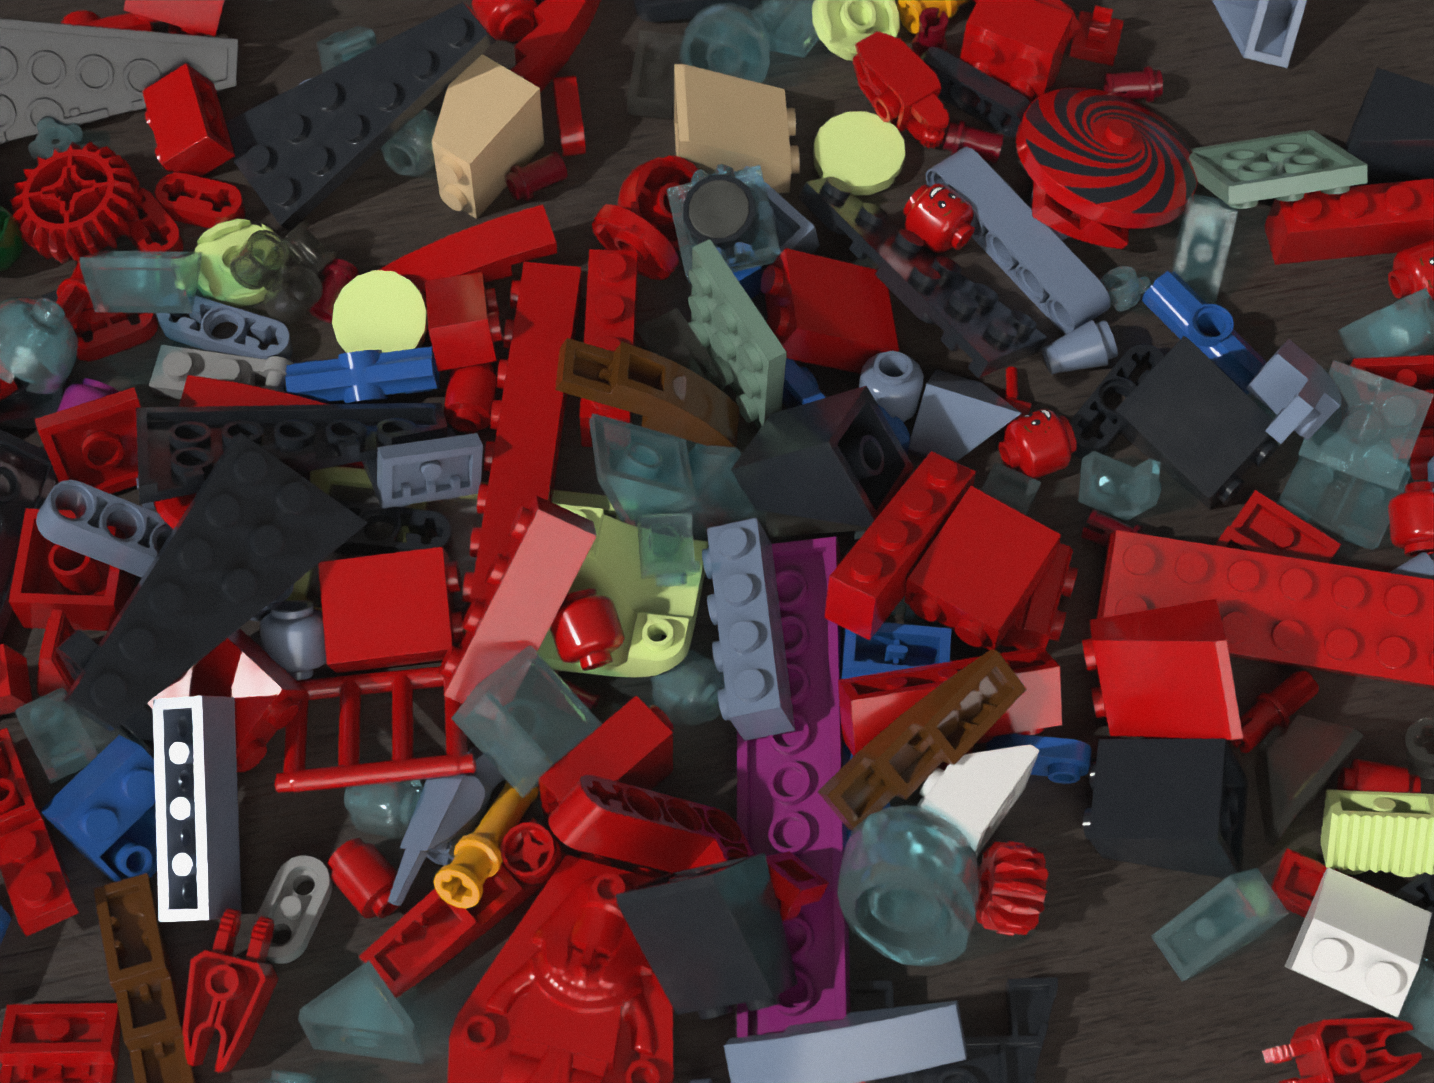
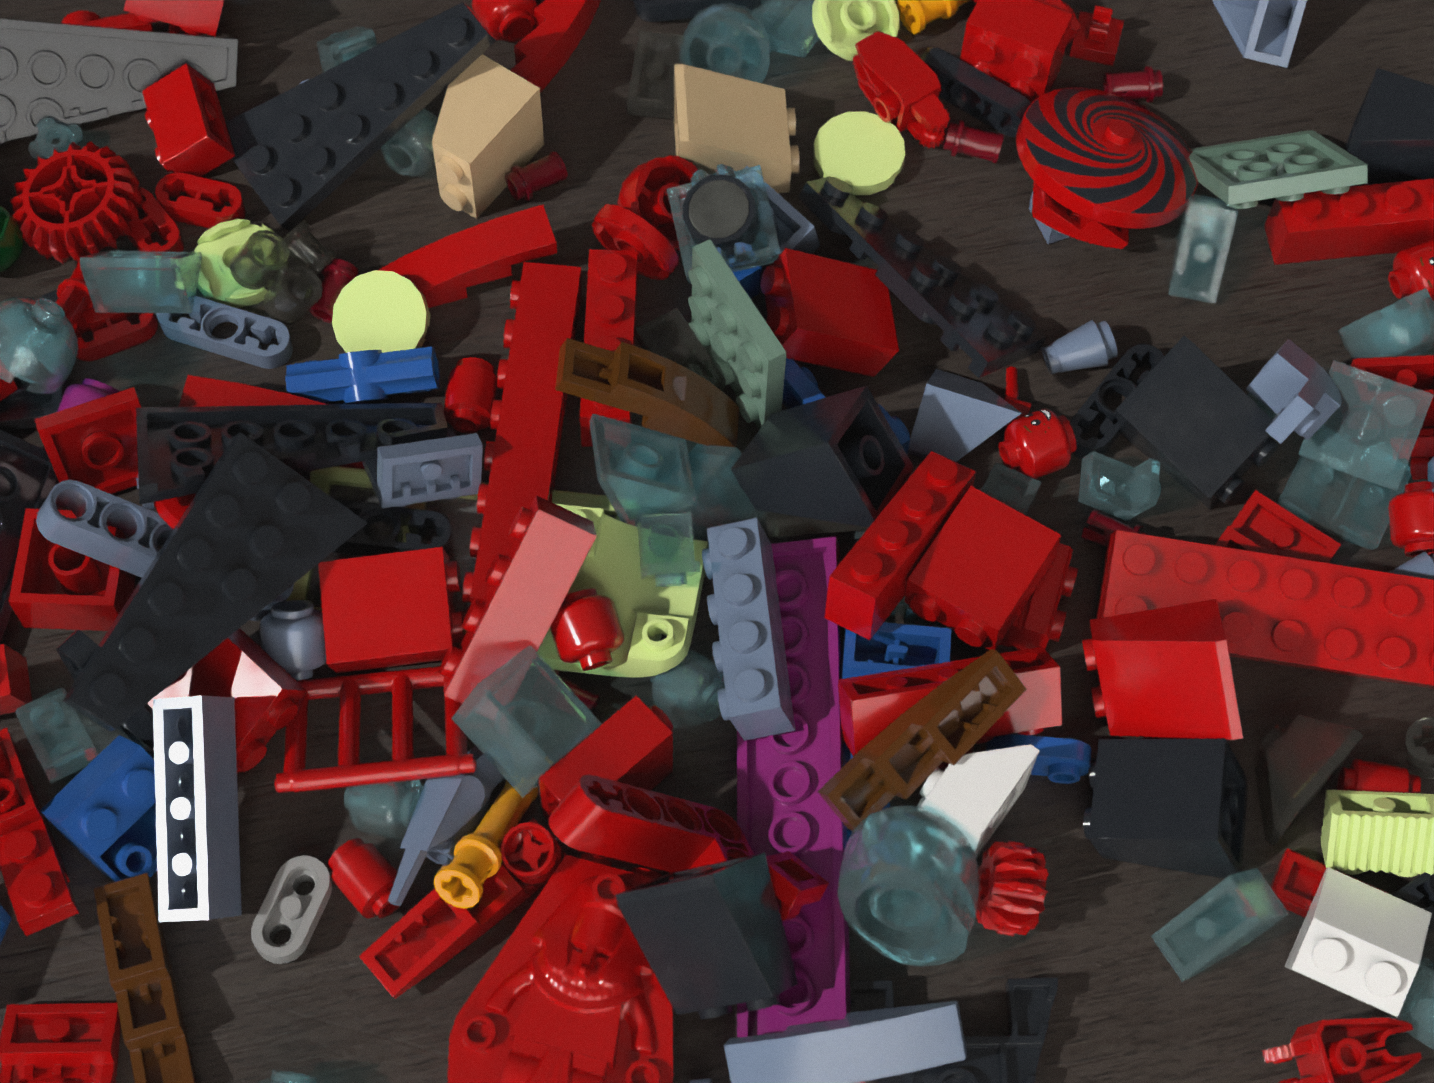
(51, 668): red slope -> none
(177, 362): light grey plate -> none
(228, 993): red hinge -> none
(361, 1019): clear light blue slope -> none
(462, 320): red brick -> none
(569, 116): red beam -> none
(894, 383): sand blue head -> none
(930, 31): dark red pin -> none
(939, 217): red head -> none
(1022, 244): sand blue beam -> none
(1124, 287): clear light blue plate -> none
(1191, 316): blue piece -> none
(1275, 709): red axle -> none

